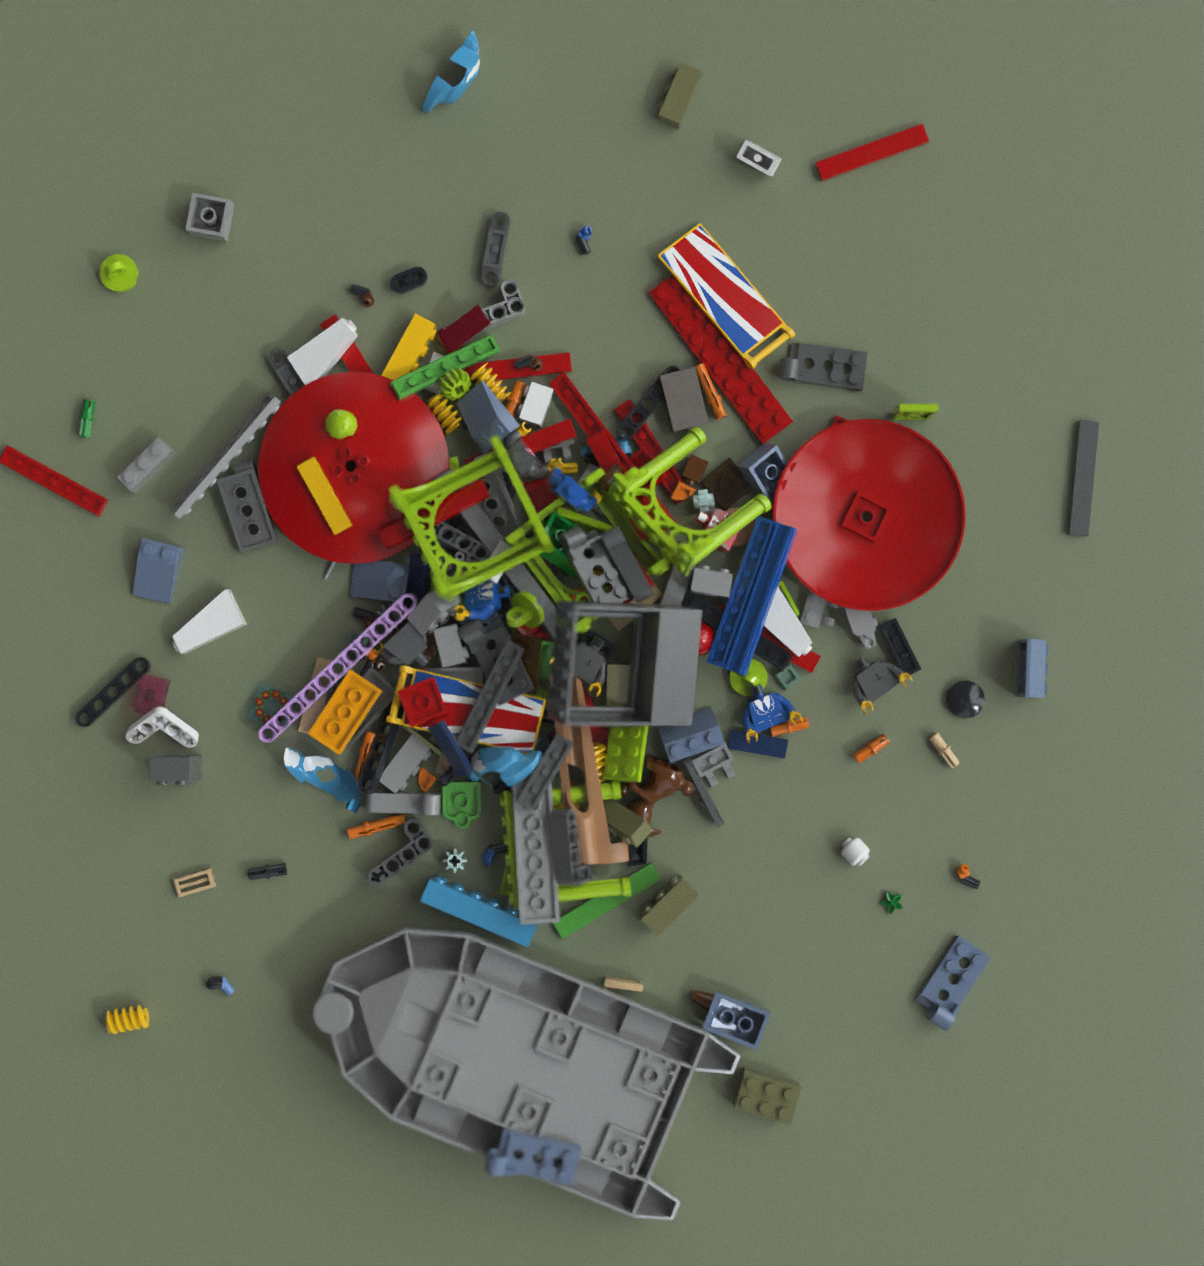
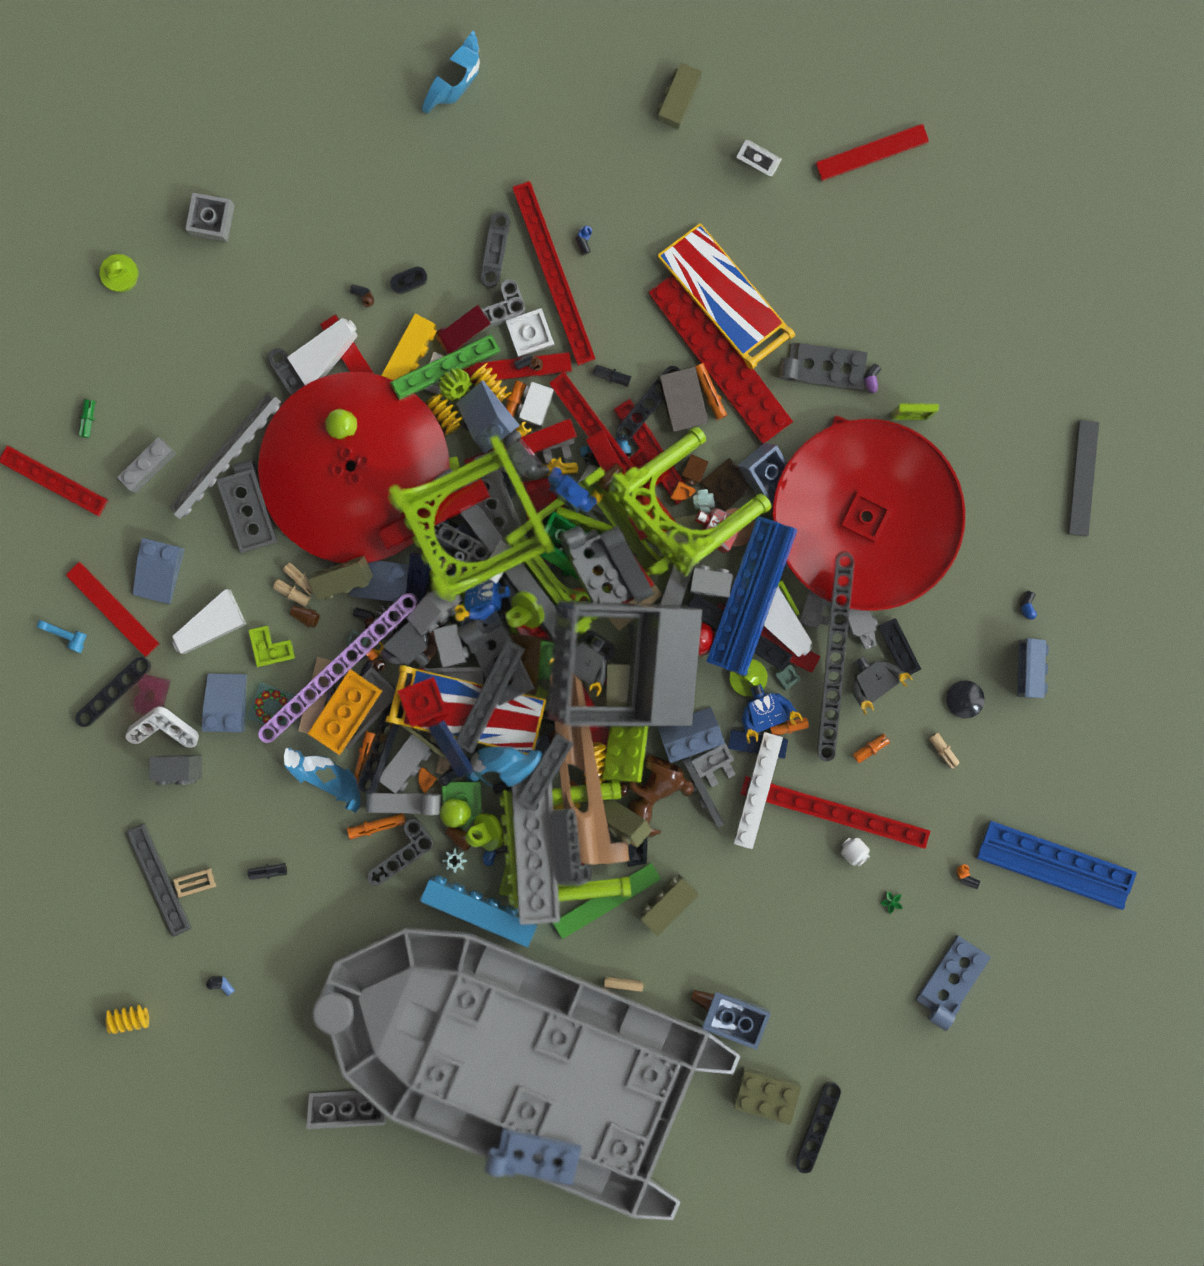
(76, 640): none -> dark azure brick
(113, 609): none -> red tile
(159, 880): none -> dark grey tile
(225, 703): none -> sand blue slope
(267, 652): none -> lime plate
(291, 592): none -> tan axle
(299, 578): none -> tan axle
(305, 616): none -> reddish brown cone
(324, 496): yellow tile -> none
(341, 578): none -> olive brick
(342, 1110): none -> light grey slope
(455, 813): none -> lime hair
(457, 836): none -> reddish brown cone
(487, 831): none -> lime tile
(530, 332): none -> white plate
(554, 273): none -> red plate
(612, 375): none -> black axle
(758, 790): none -> white plate
(818, 1137): none -> black beam
(835, 666): none -> dark grey beam
(844, 815): none -> red plate
(870, 378): none -> arm
(1026, 606): none -> arm
(1056, 865): none -> blue plate

